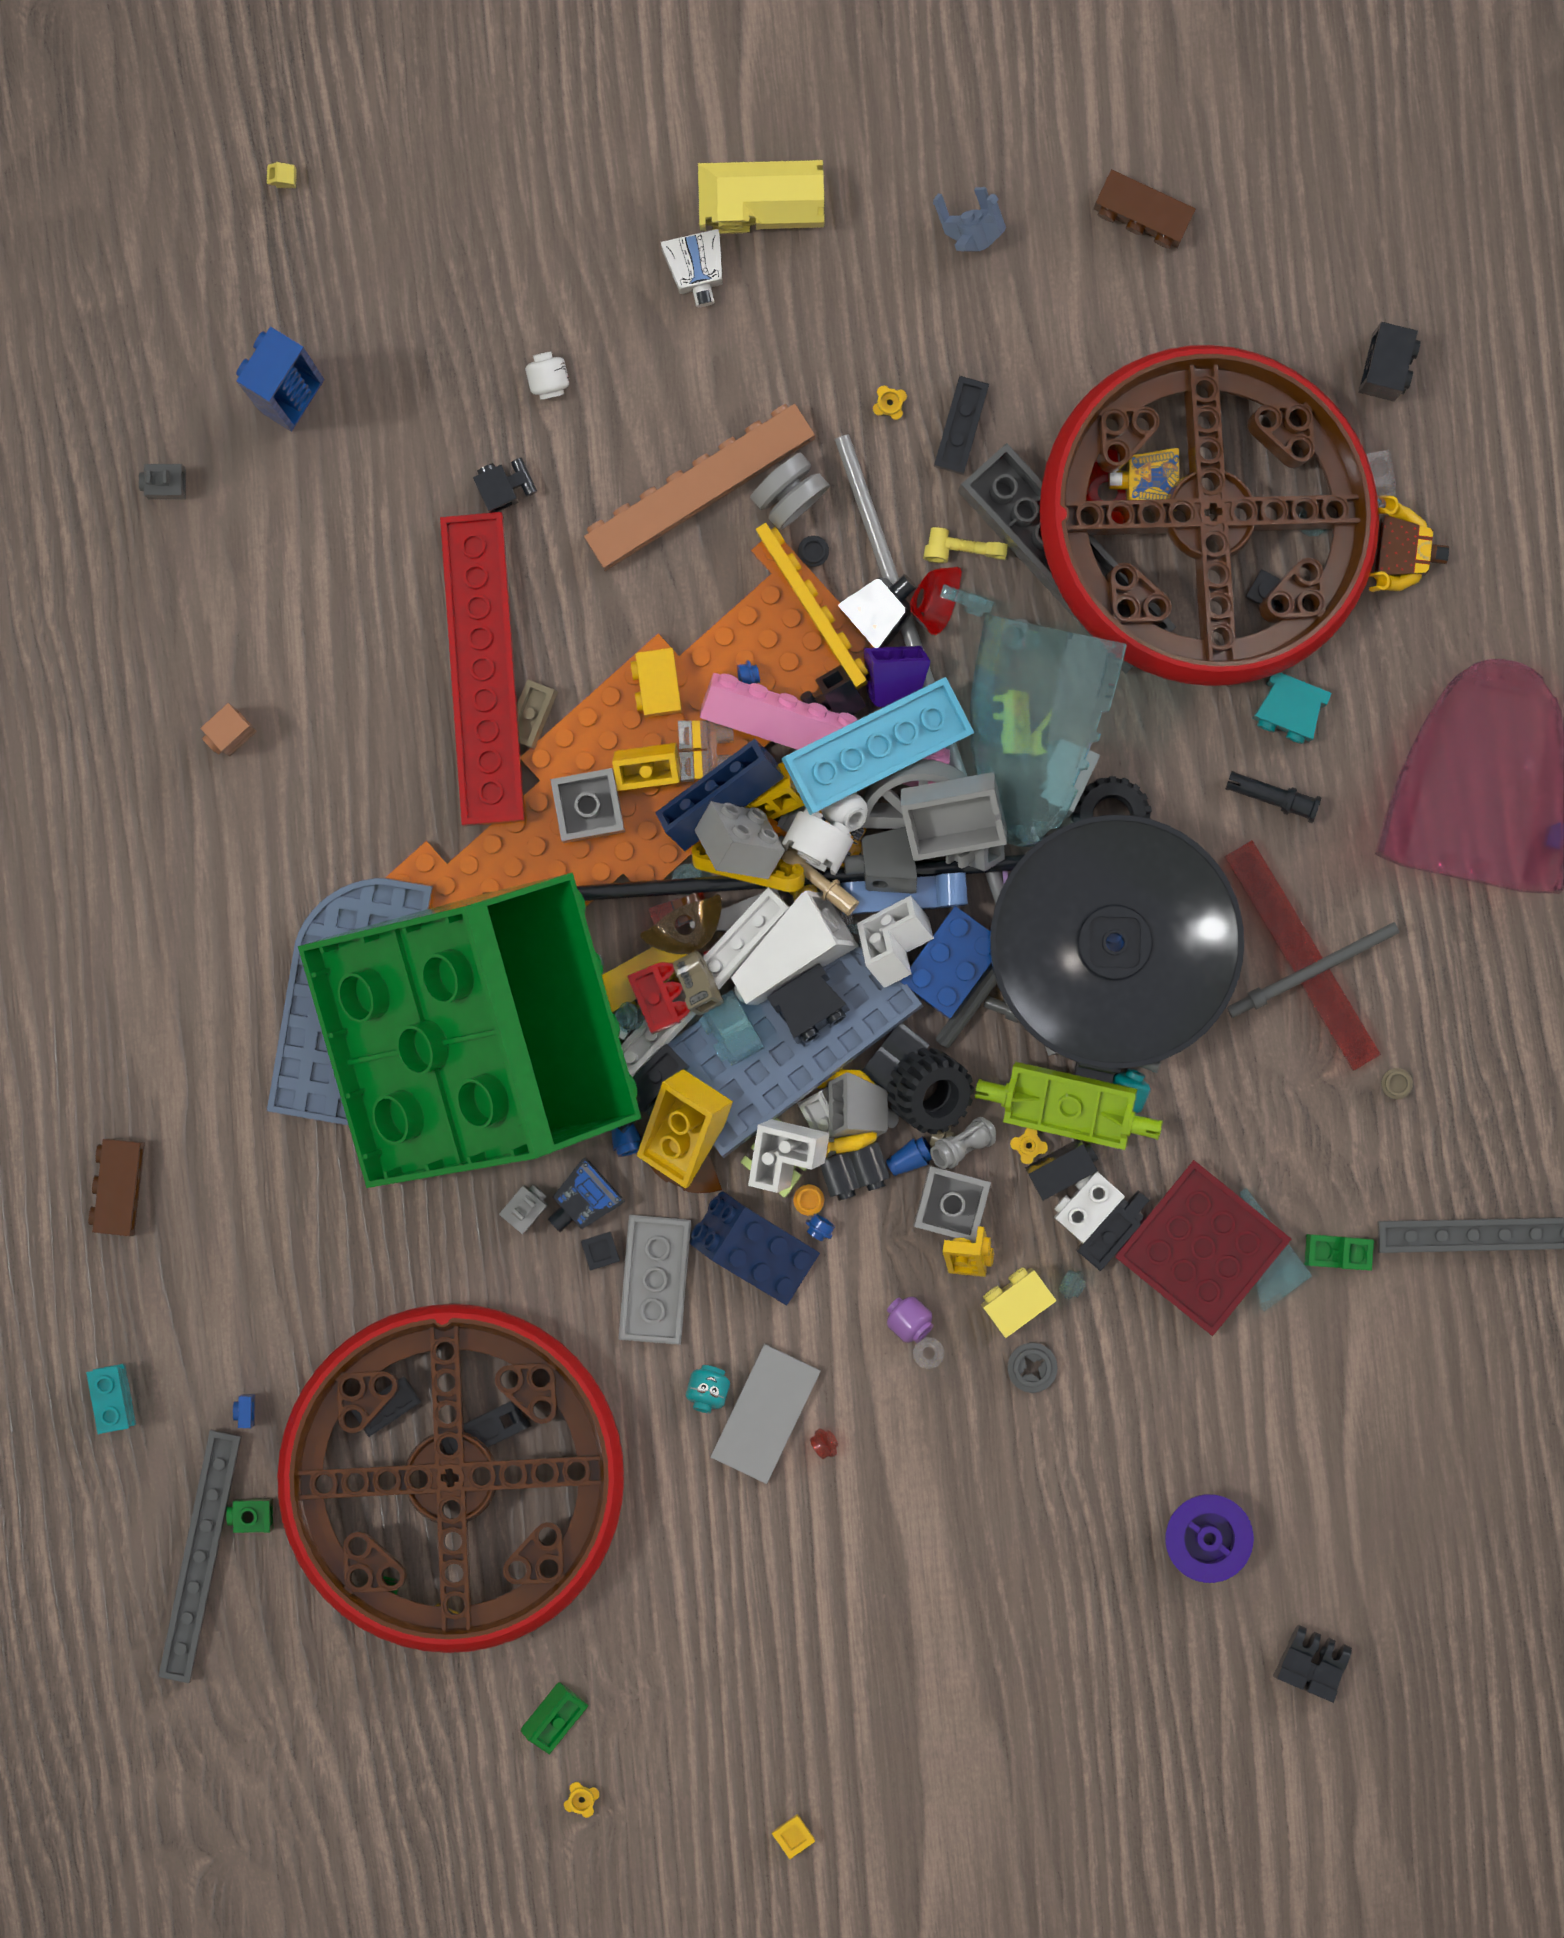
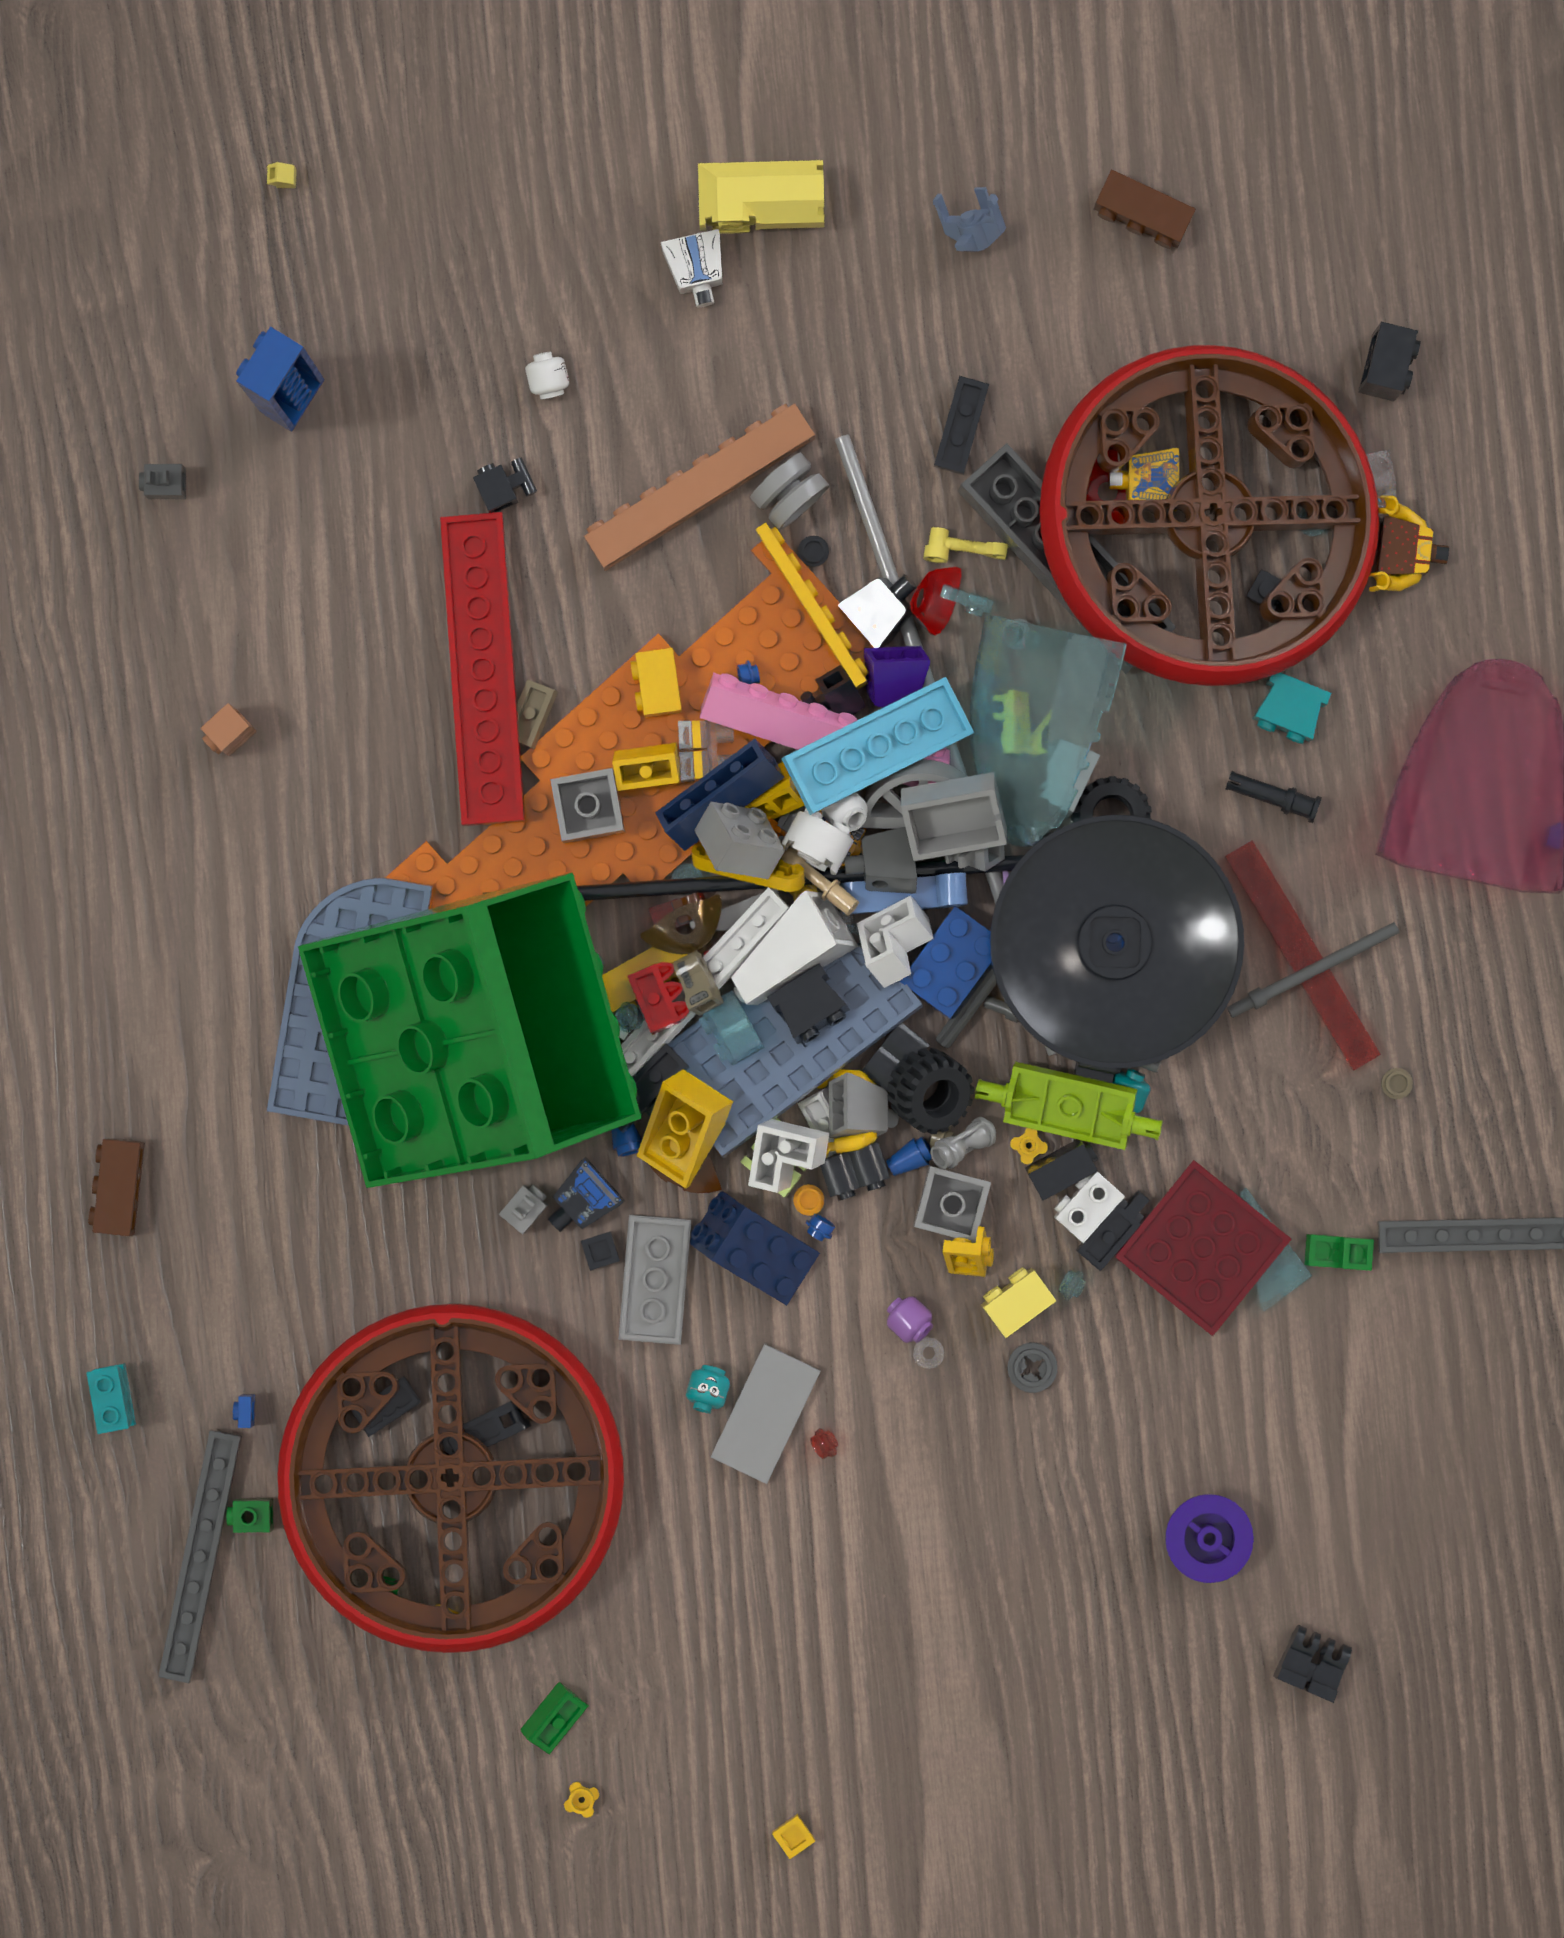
(894, 410): yellow plate -> none

